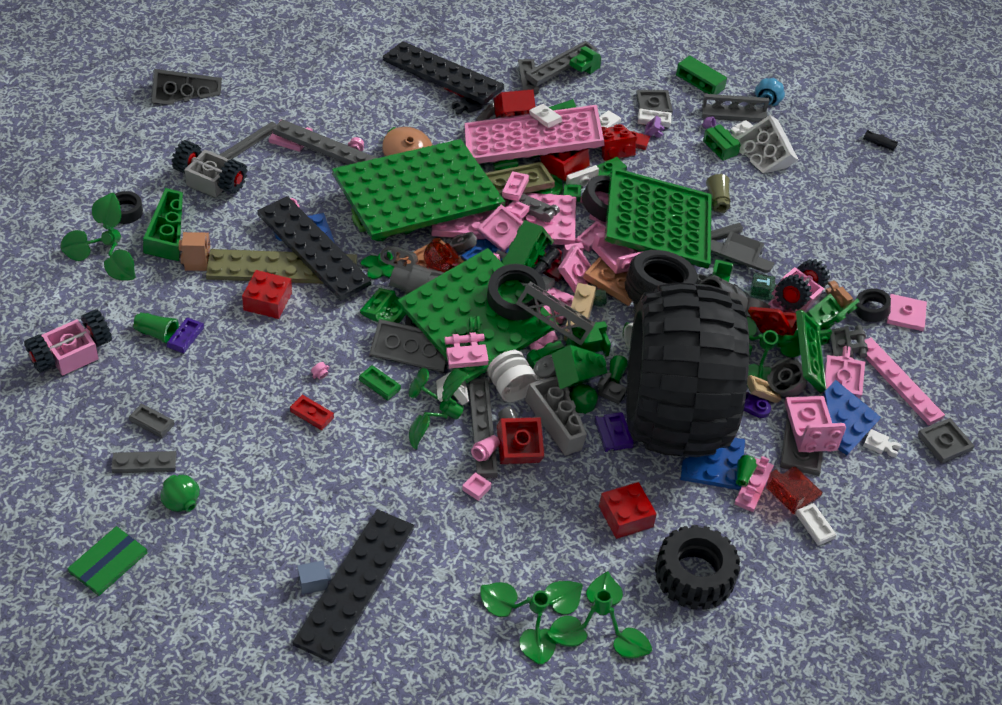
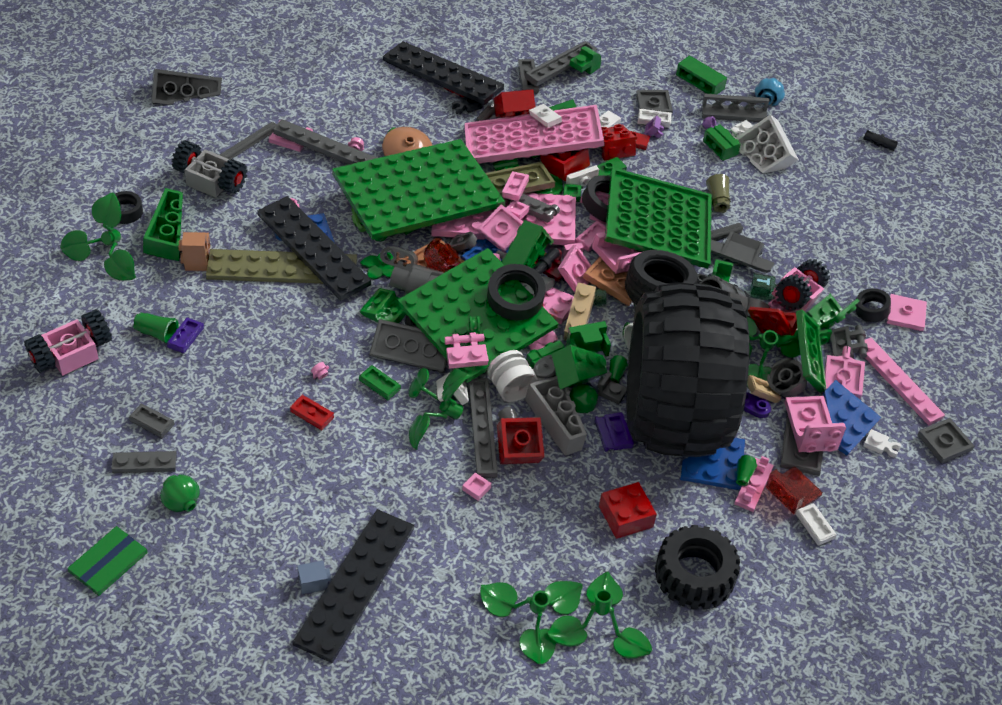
(267, 294): red brick -> none
(483, 449): bright pink cone -> none
(560, 307): dark grey fence -> none
(839, 293): nougat plate -> none

